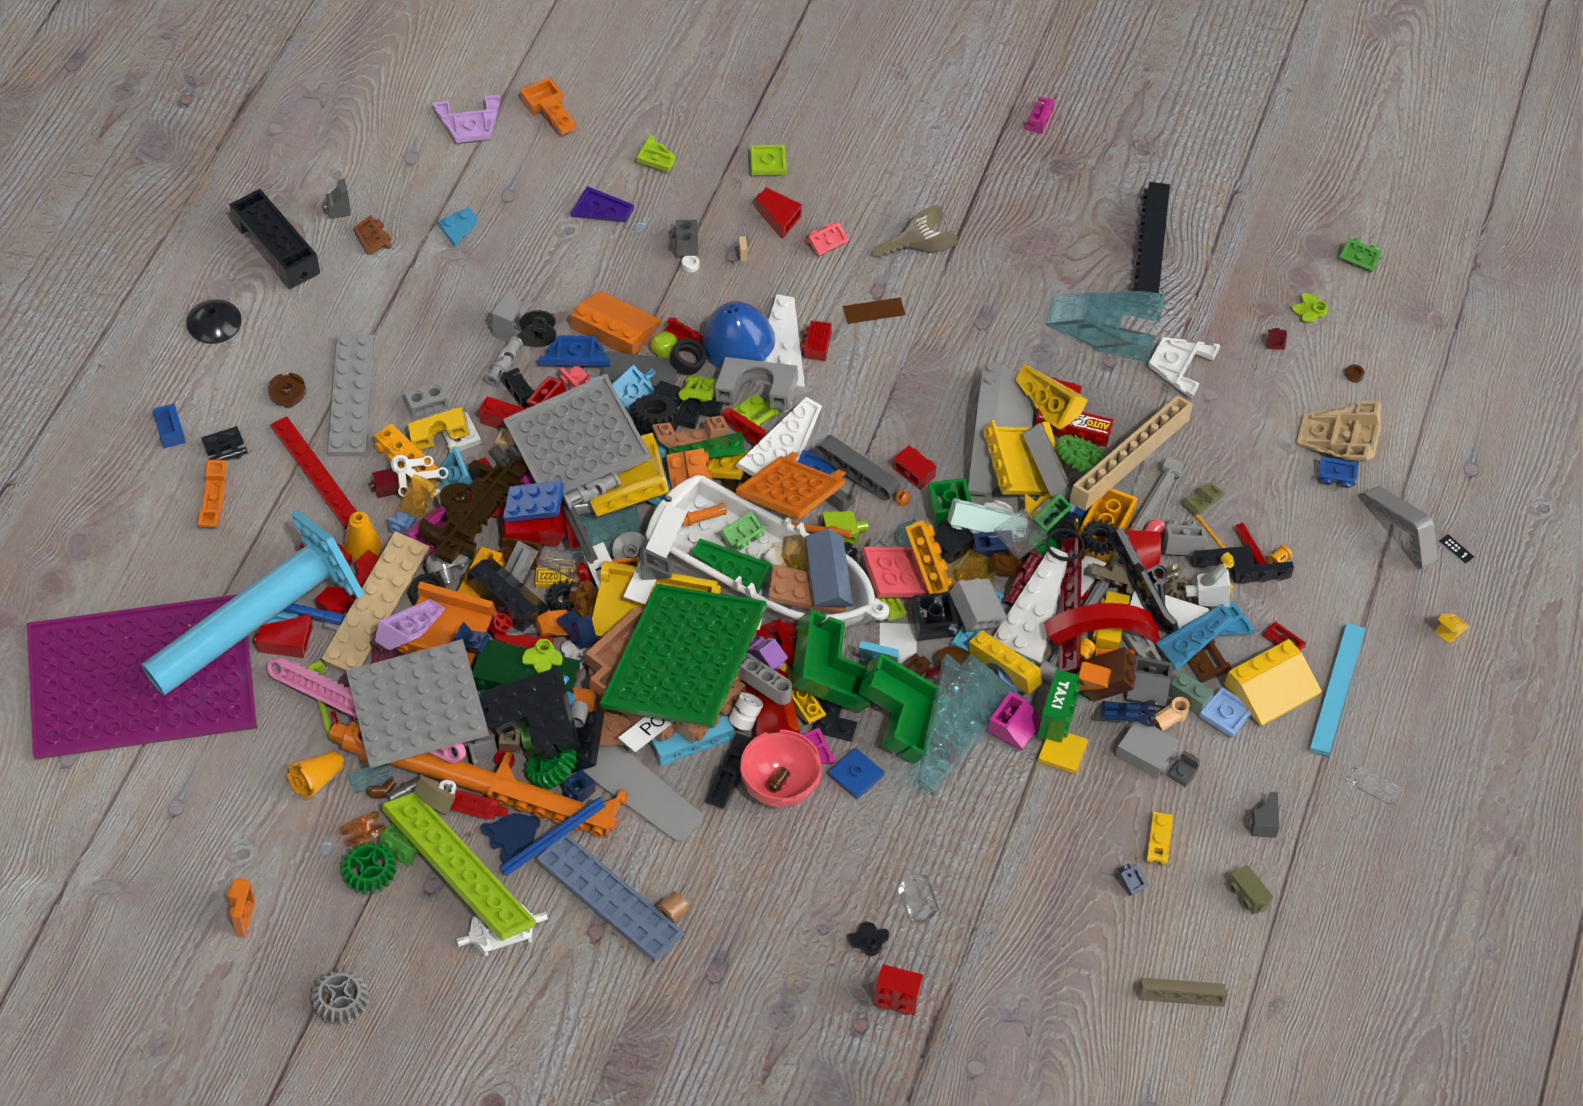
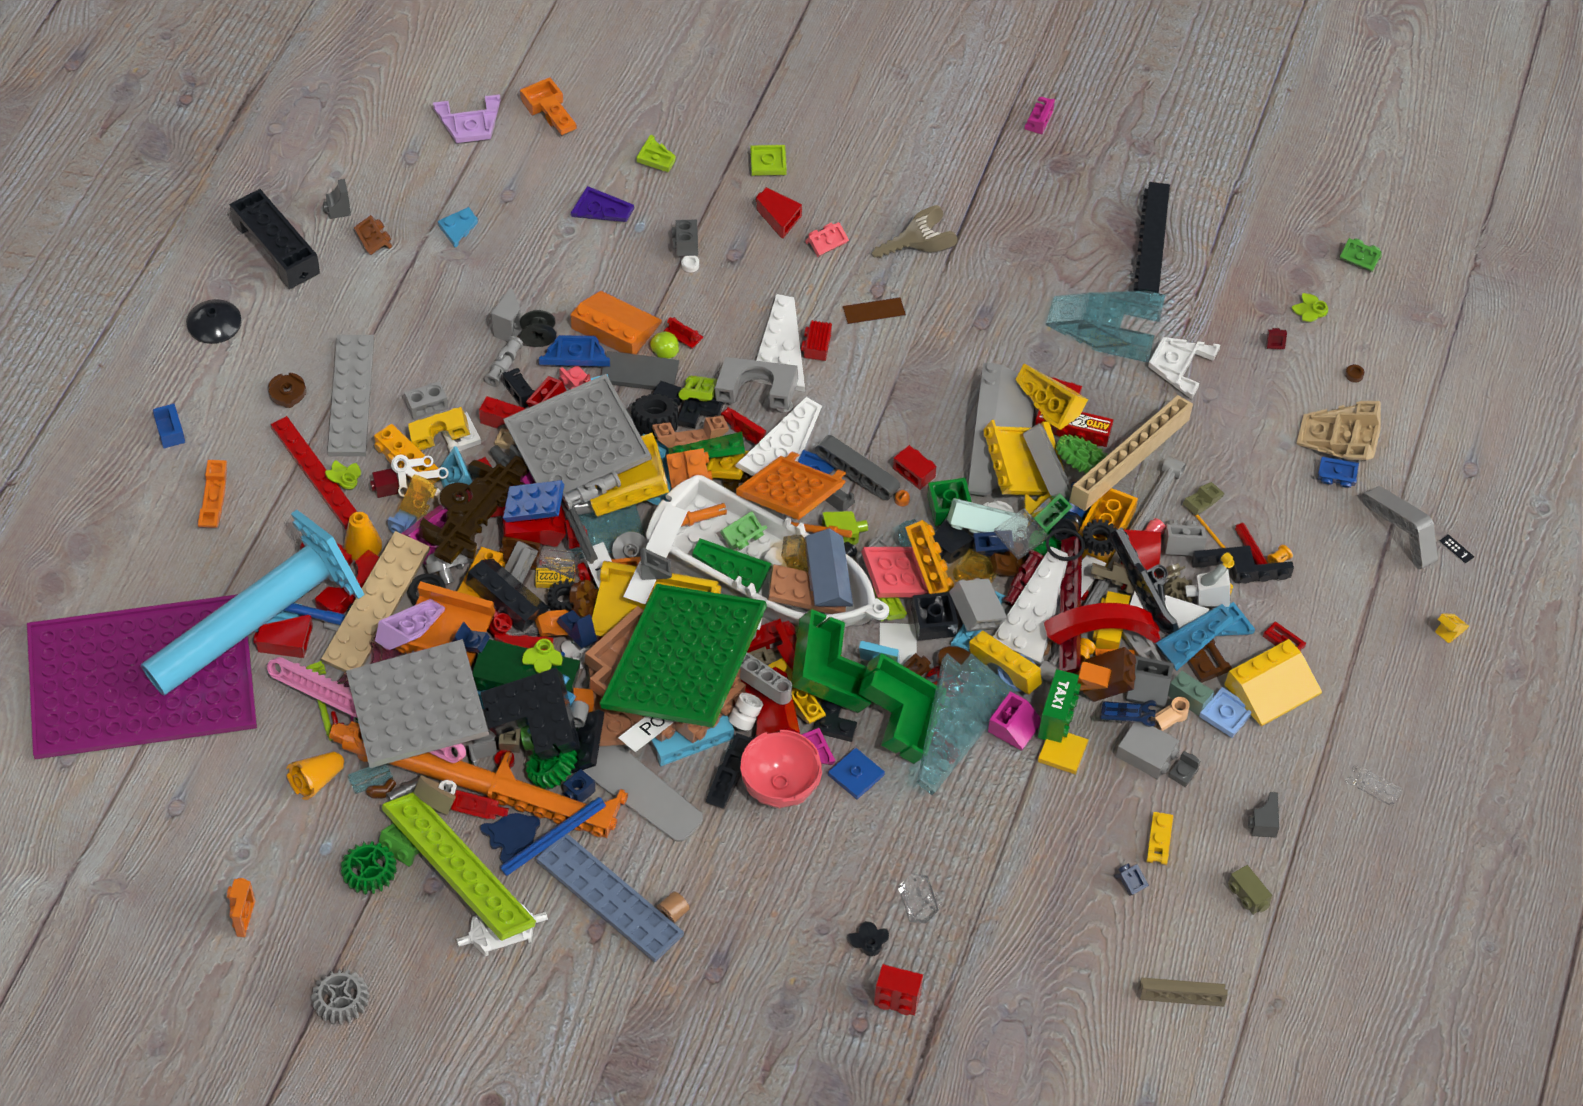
(223, 441): black plate -> none
(344, 476): none -> lime plate
(362, 828): clear orange wheel -> none
(633, 385): dark azure plate -> none
(692, 346): black tyre -> none
(738, 332): blue piece -> none
(743, 250): tan tile -> none
(755, 406): lime plate -> none
(767, 651): medium lavender arch -> none
(778, 779): reddish brown pin -> none
(1337, 689): medium azure tile -> none

